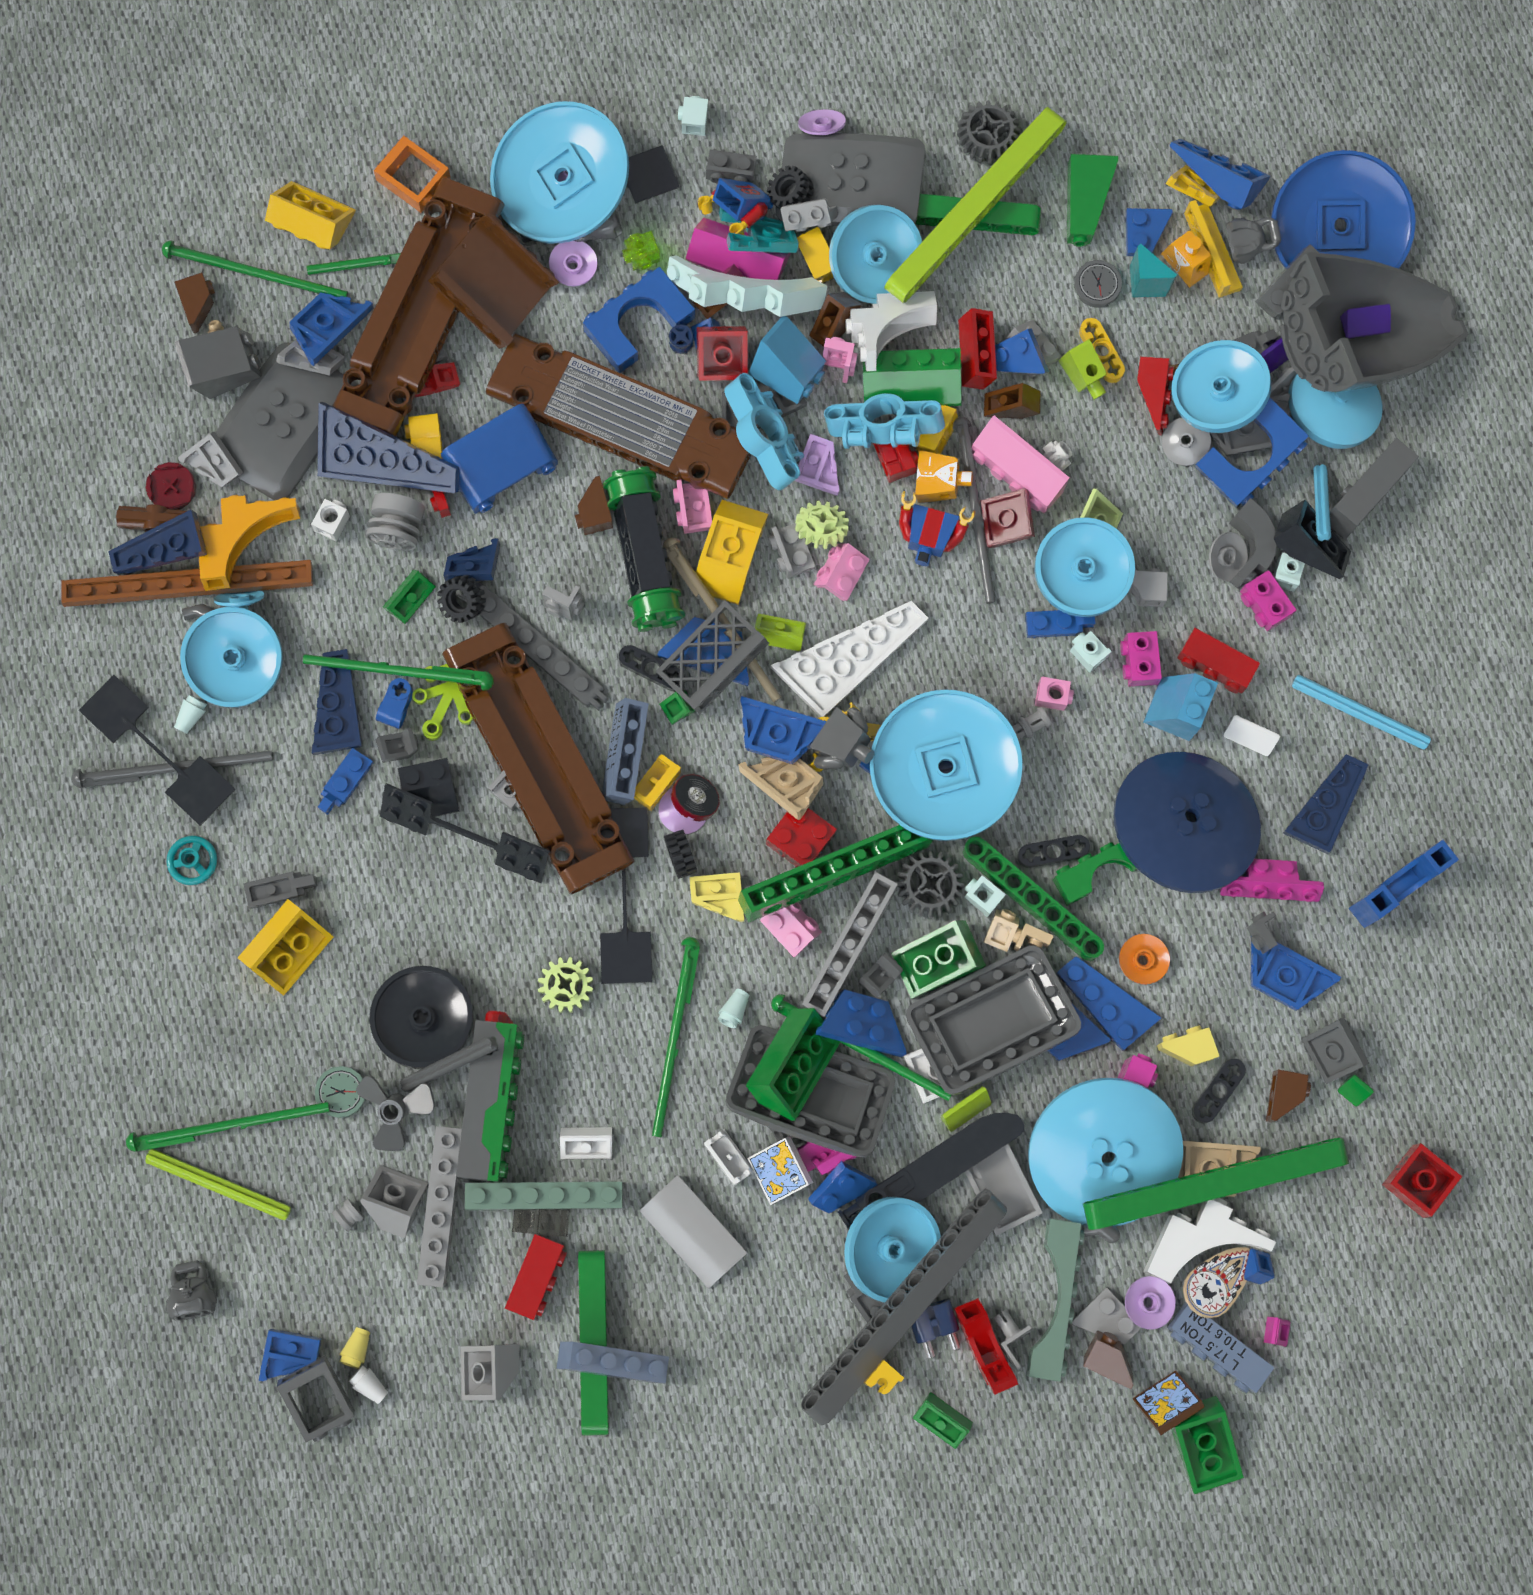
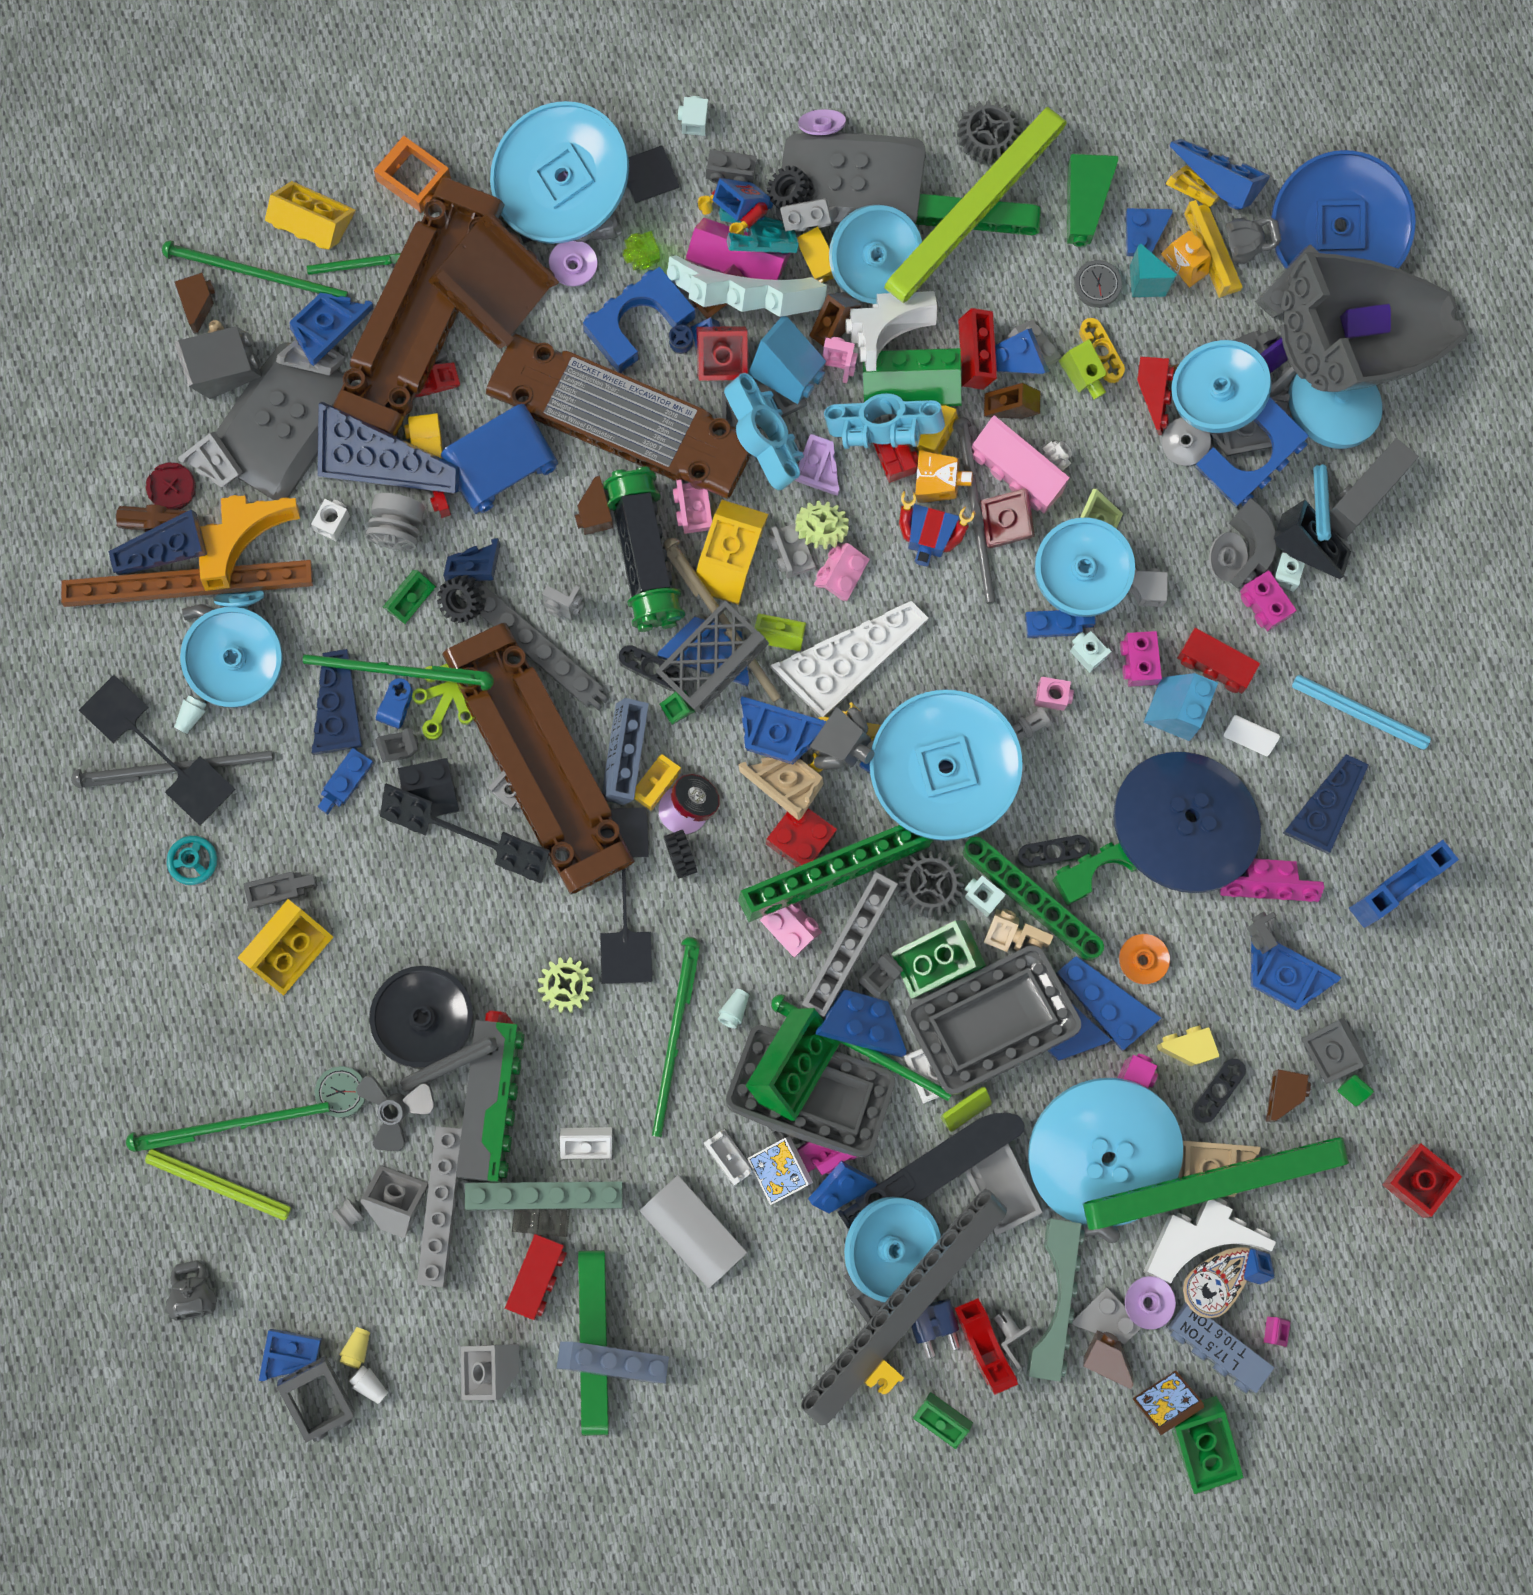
(718, 894): light yellow wing -> none

